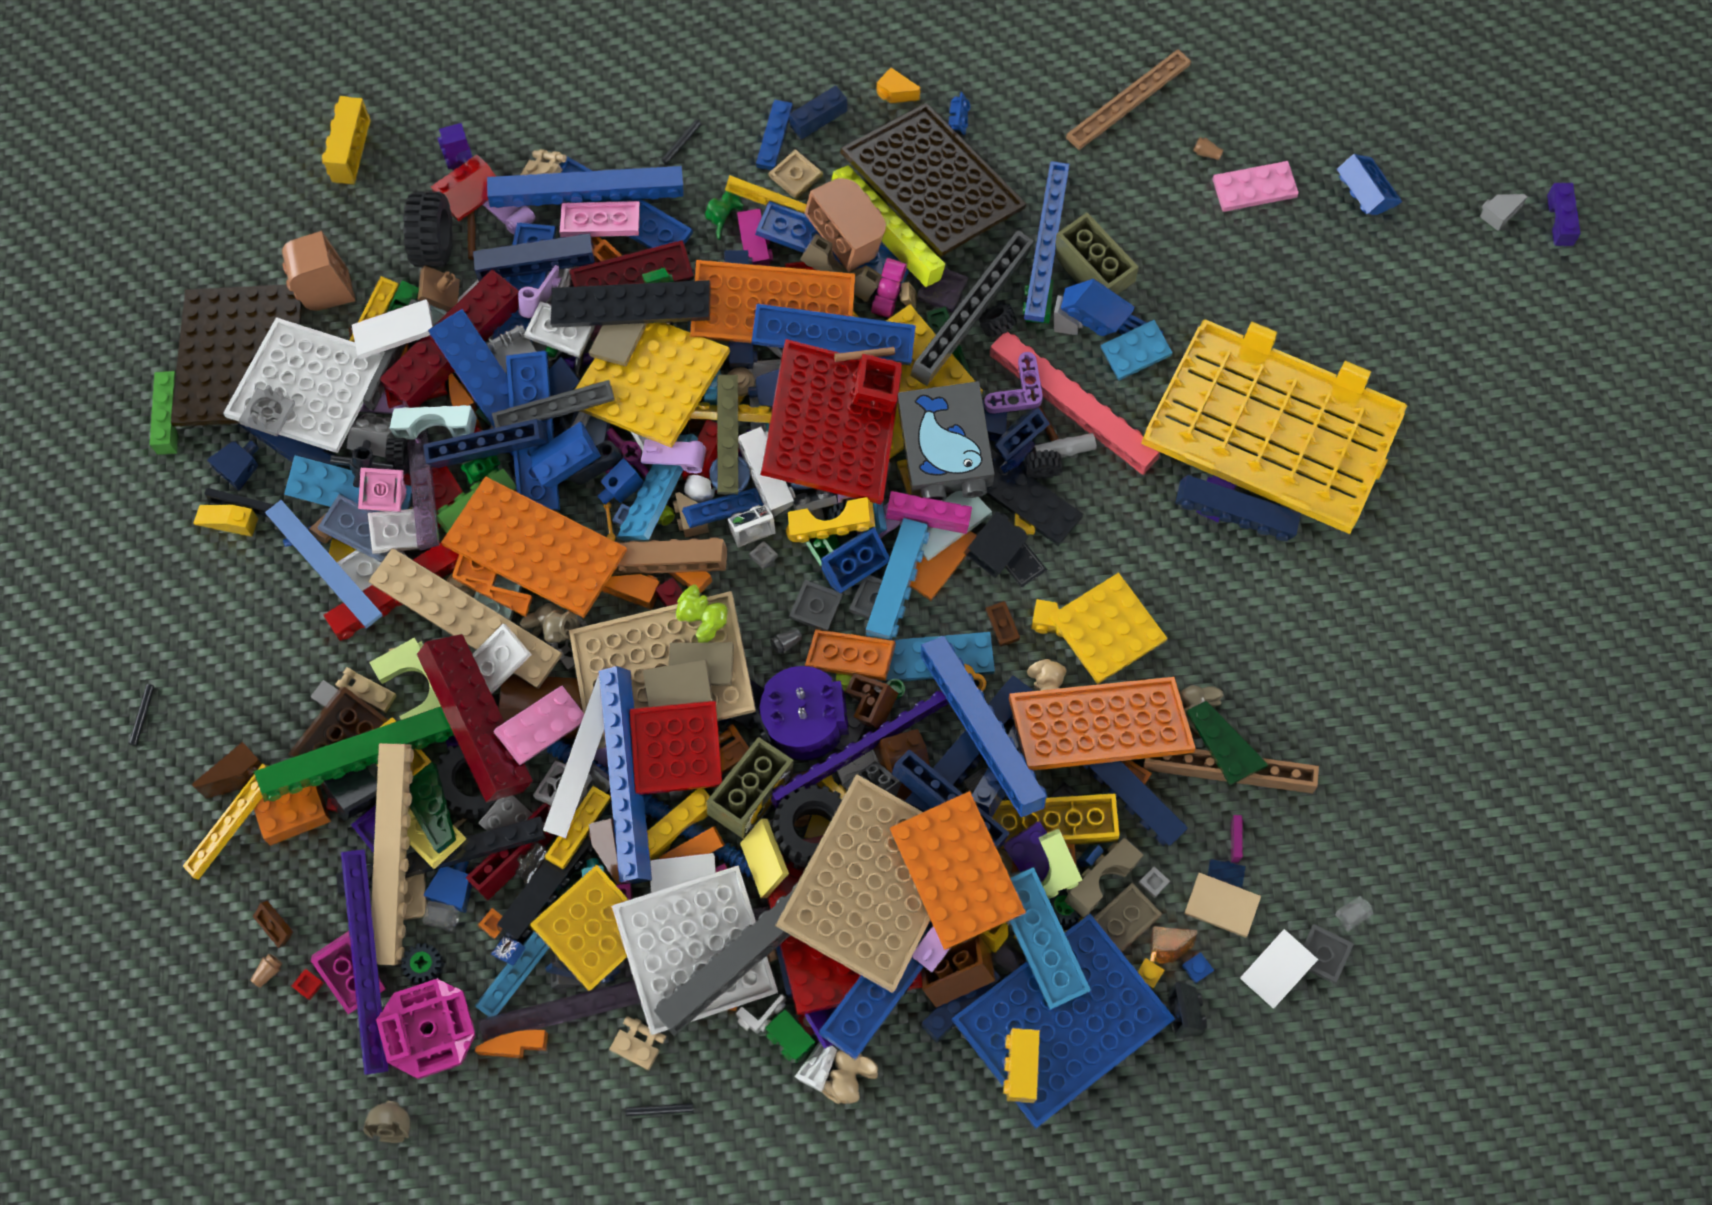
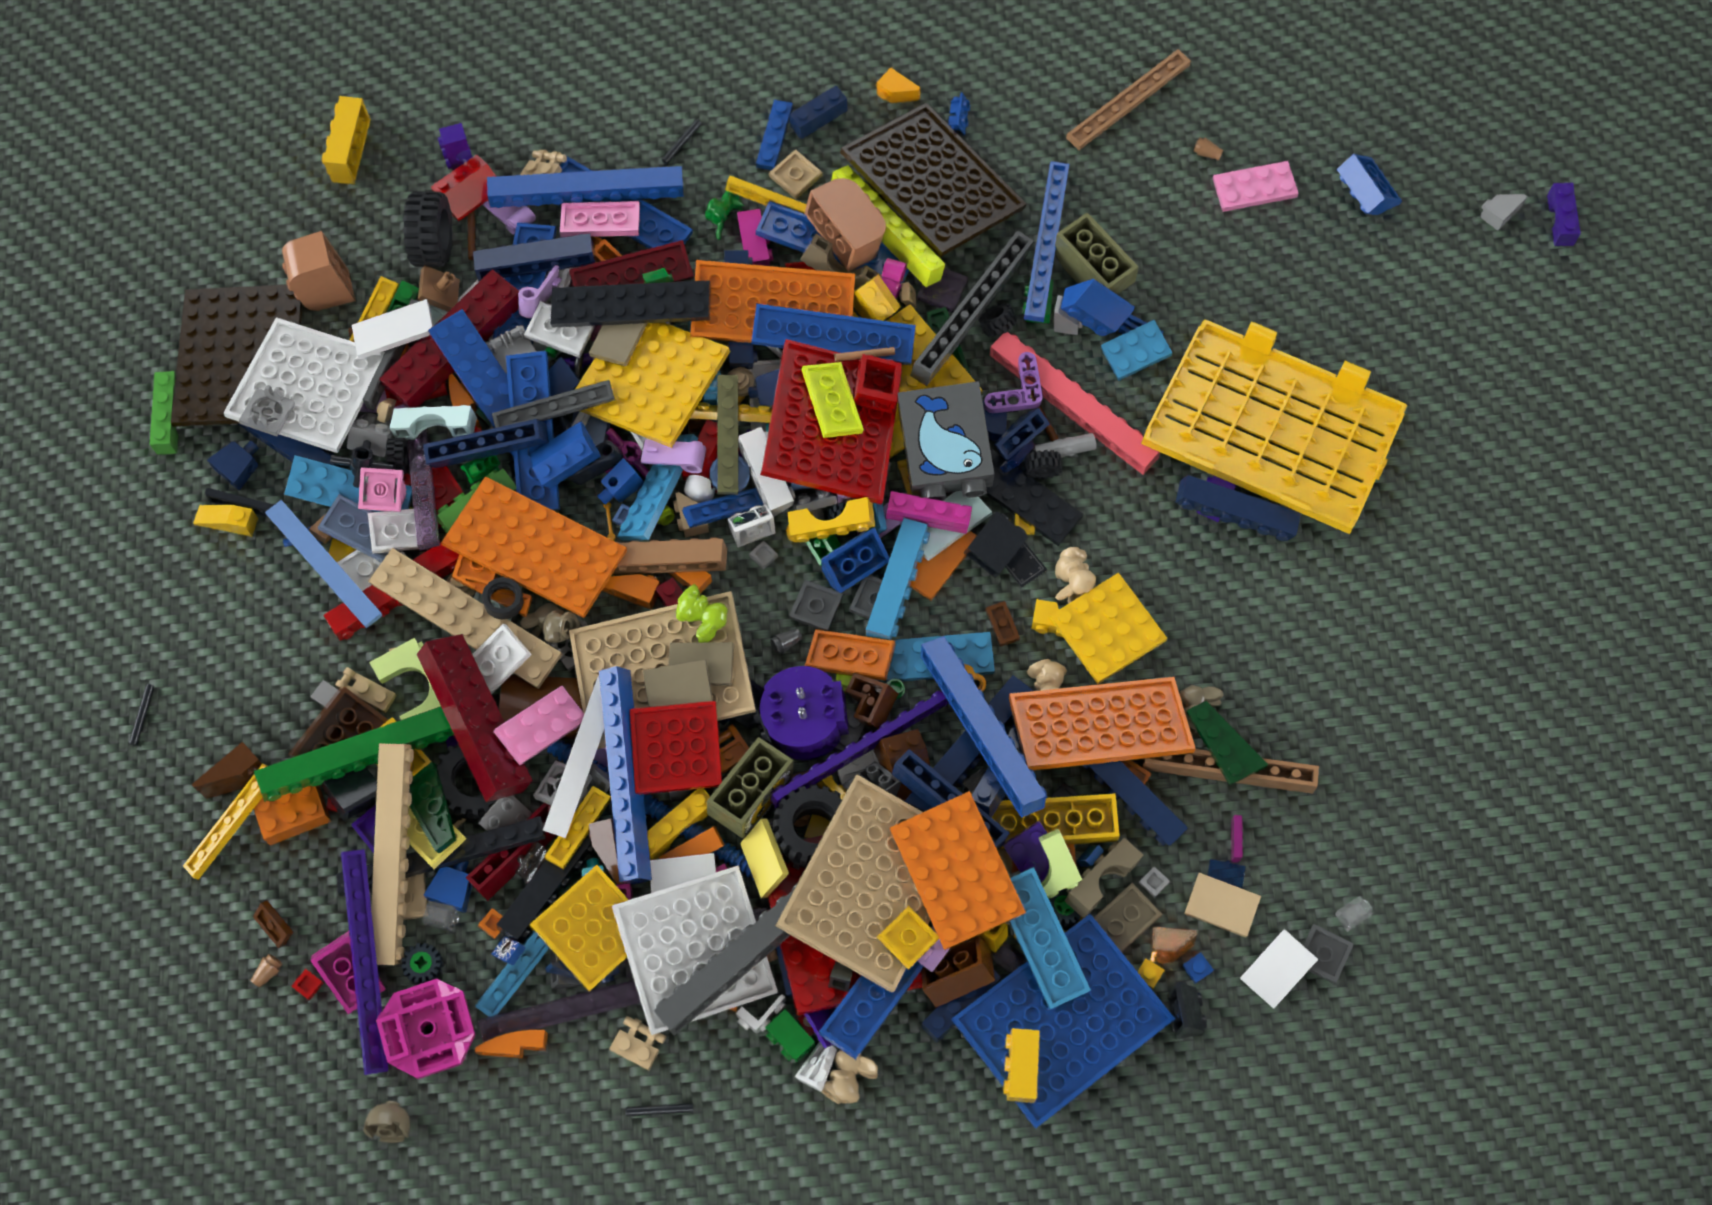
(385, 410): none -> tan plate
(502, 583): none -> black tyre
(832, 399): none -> neon yellow tile
(840, 977): none -> pearl dark grey piece
(875, 300): none -> yellow slope
(908, 937): none -> yellow tile
(1073, 570): none -> tan animal

